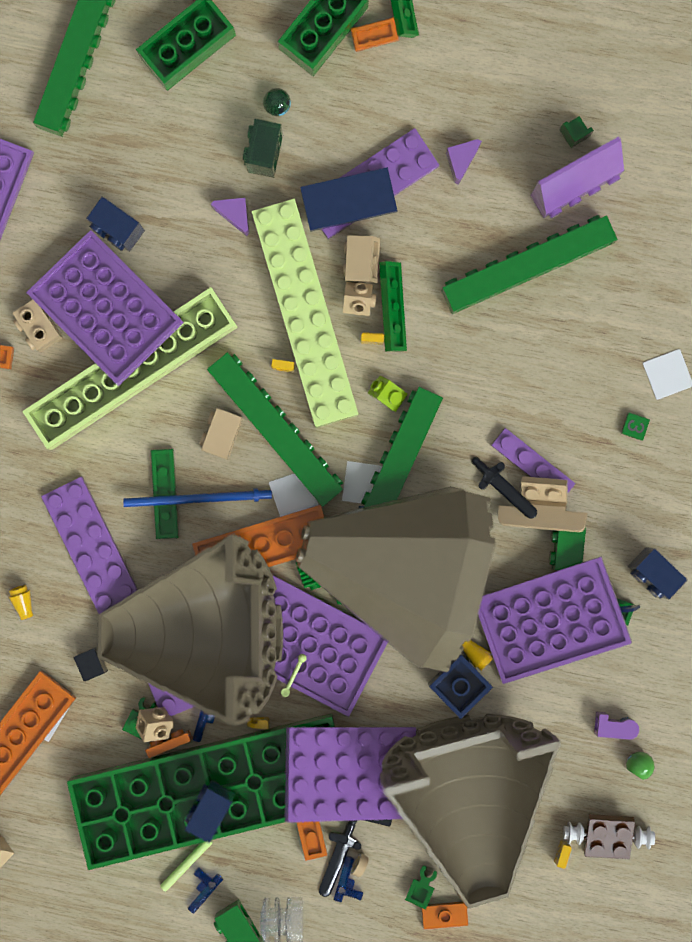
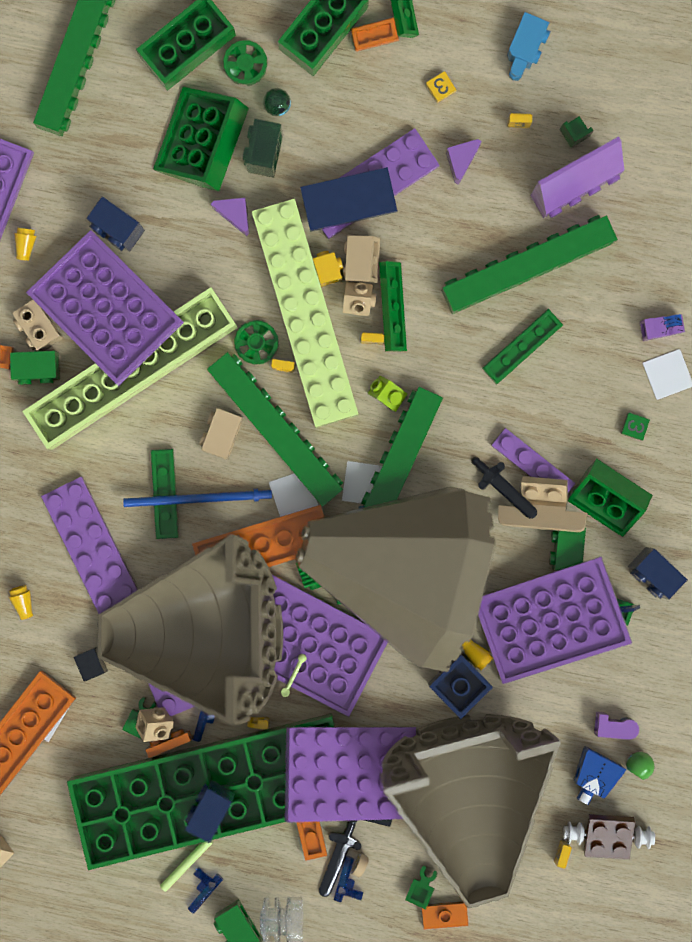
(24, 243): none -> yellow cone
(35, 366): none -> green brick
(201, 138): none -> green slope
(245, 63): none -> green piece
(256, 342): none -> green piece
(328, 268): none -> yellow brick
(441, 87): none -> yellow tile
(519, 120): none -> yellow tile
(522, 346): none -> green tile
(526, 44): none -> dark azure hinge
(596, 775): none -> blue torso
(610, 498): none -> green slope
(661, 327): none -> medium lavender leg

